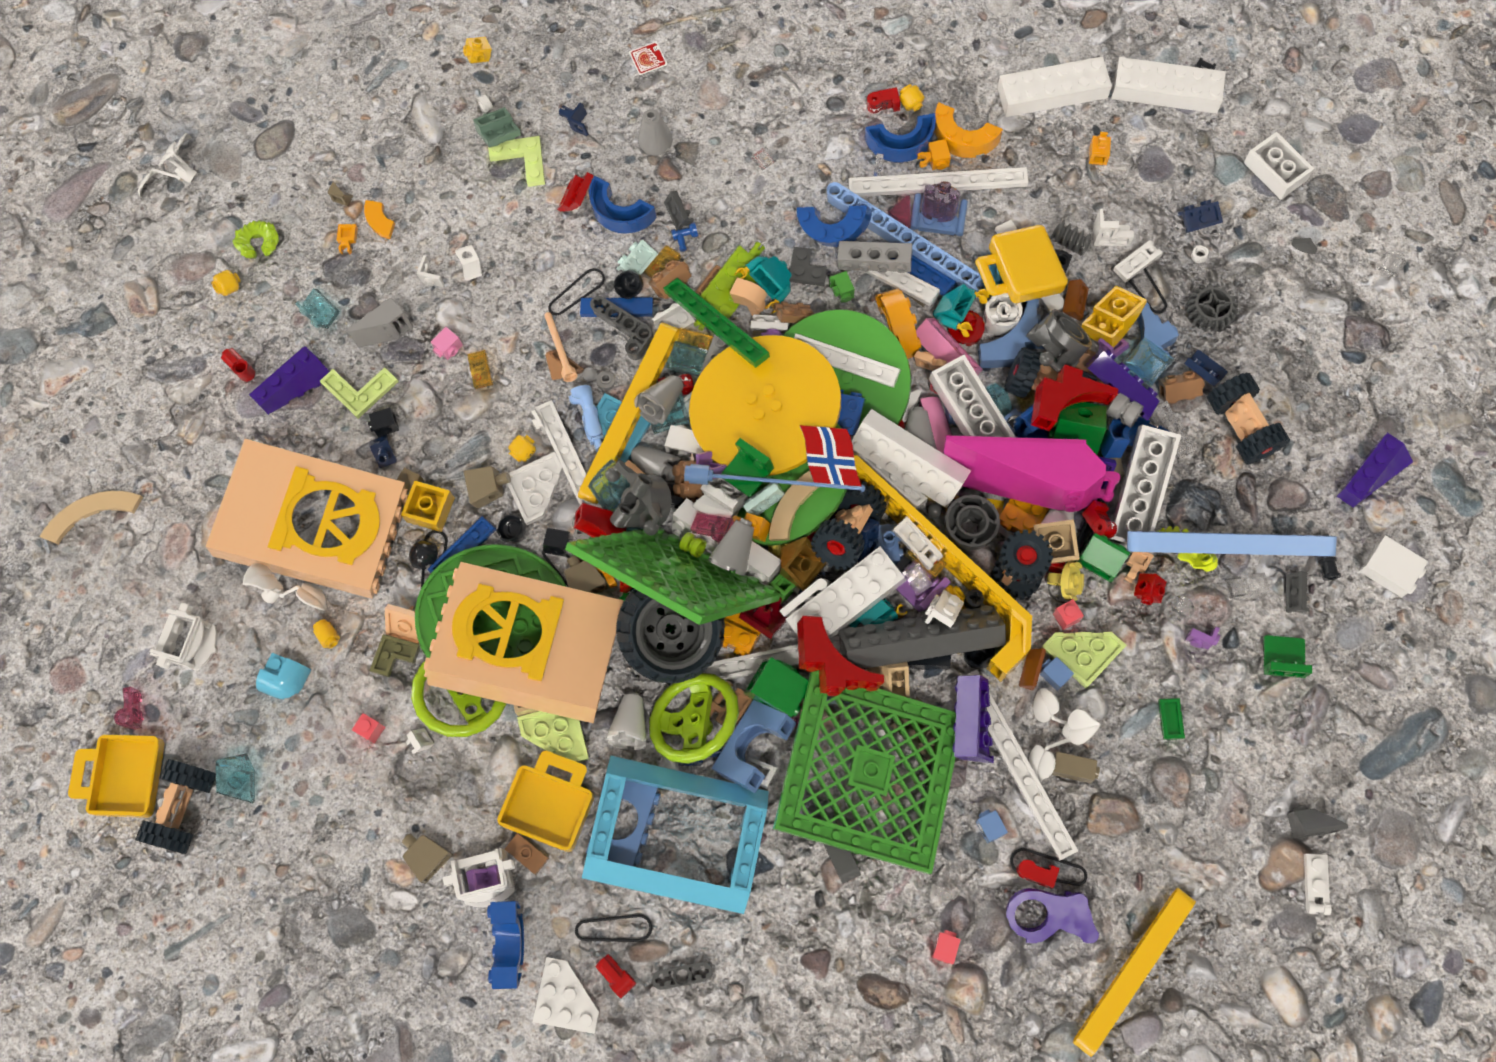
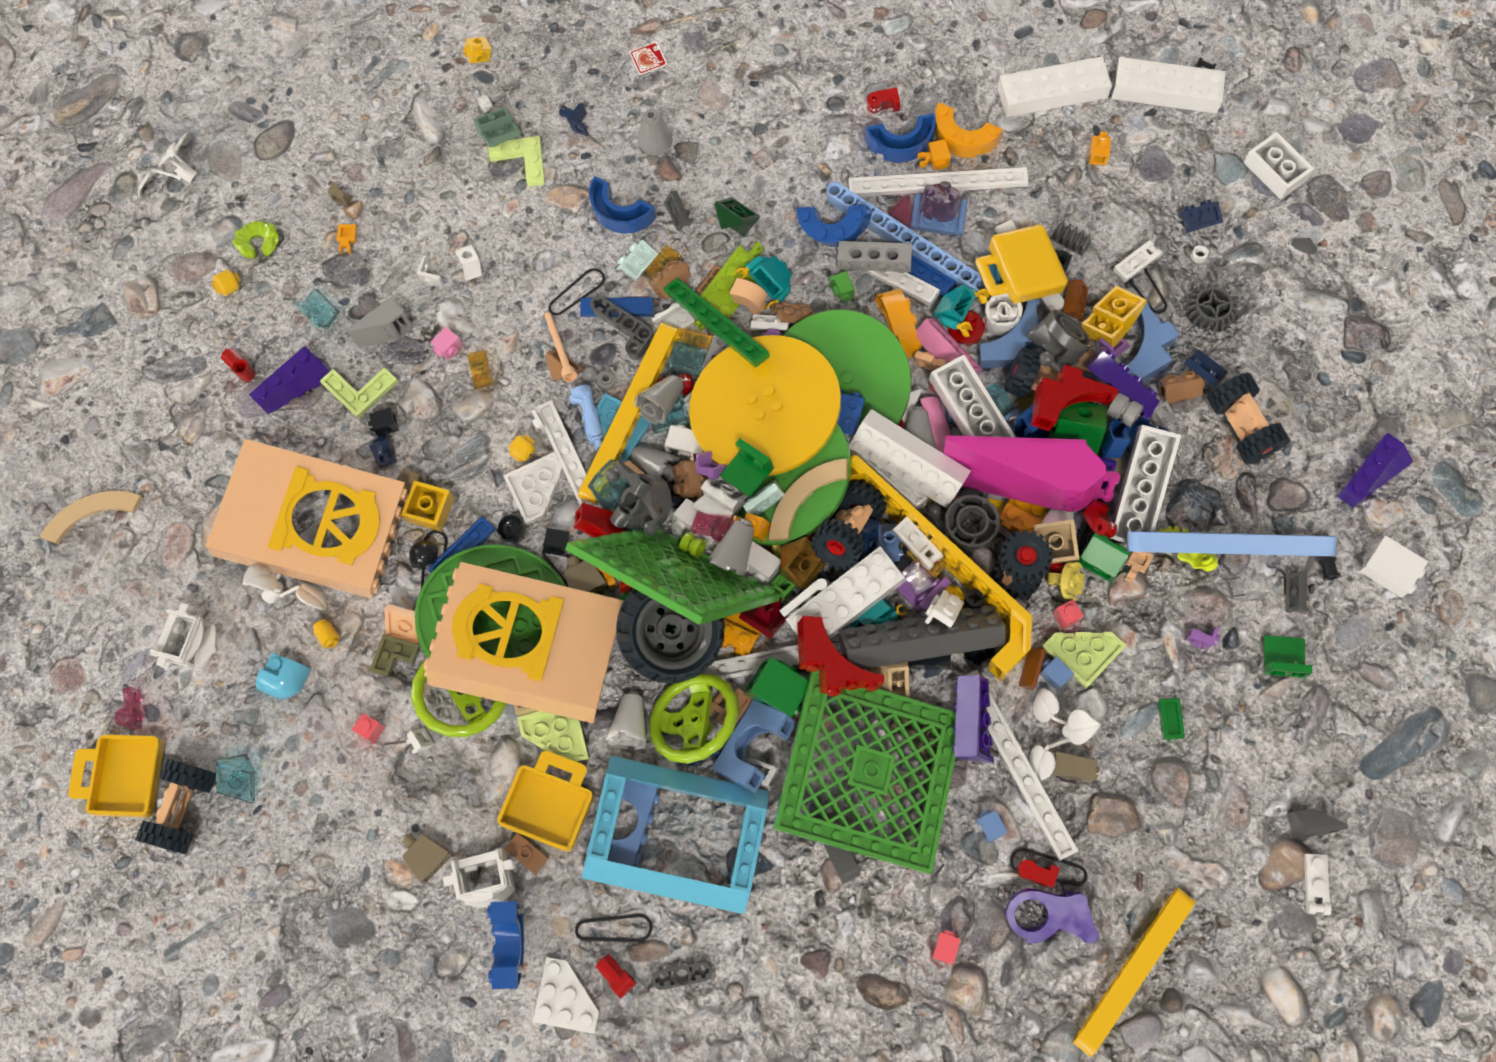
(376, 219): light orange tile -> none
(483, 878): medium lavender bracket -> none
(485, 485): dark tan torso -> none
(575, 192): red slope -> none
(628, 284): black hair -> none
(679, 235): blue piece -> none
(735, 215): none -> dark green slope
(803, 272): dark grey plate -> none
(828, 459): flag -> none
(855, 363): white tile -> none
(911, 98): yellow head -> none
(1110, 232): white panel -> none
(1148, 361): clear light blue slope -> none
(1150, 588): red brick -> none

